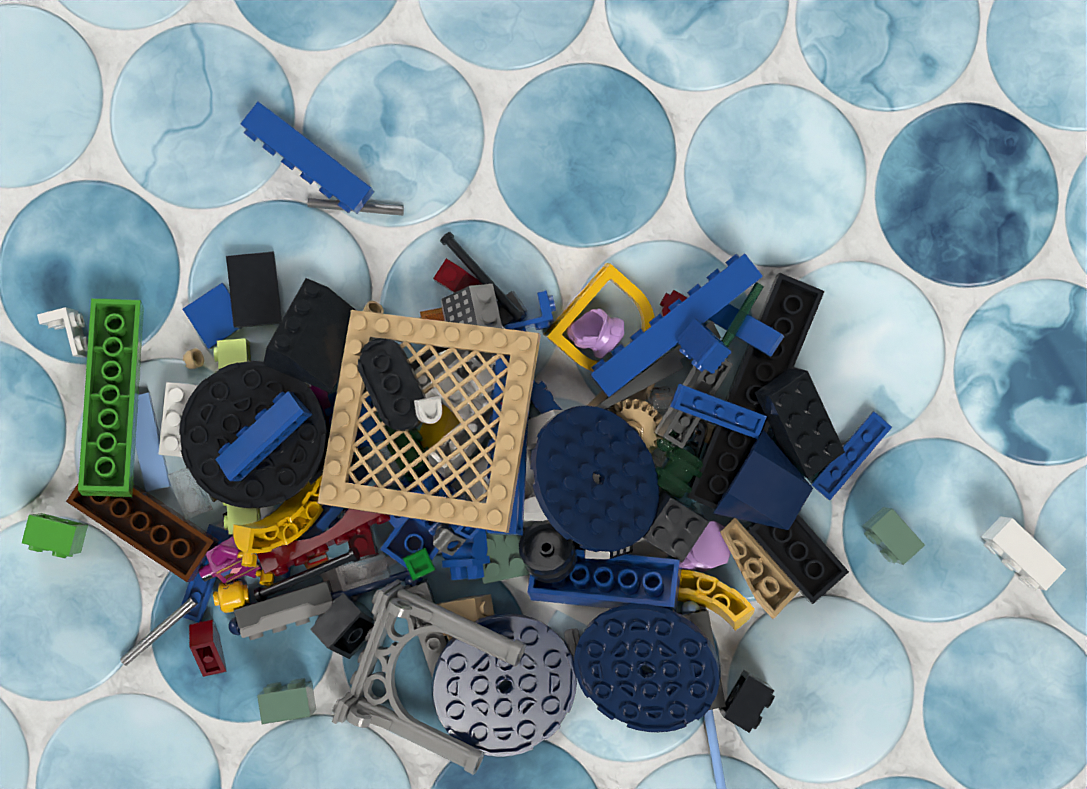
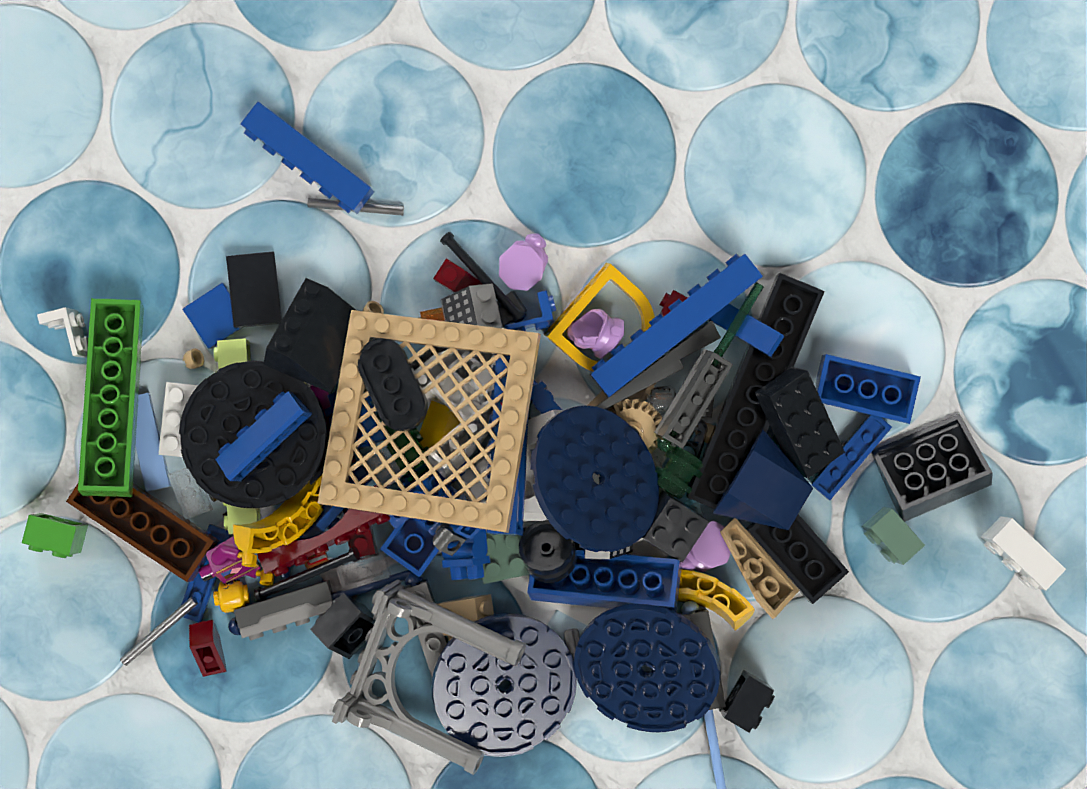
(286, 702): sand green brick -> none
(419, 564): green tile -> none
(429, 409): white tile -> none
(524, 263): none -> lavender piece
(702, 346): blue brick -> none
(718, 411): blue plate -> none
(867, 388): none -> blue slope
(932, 467): none -> black slope

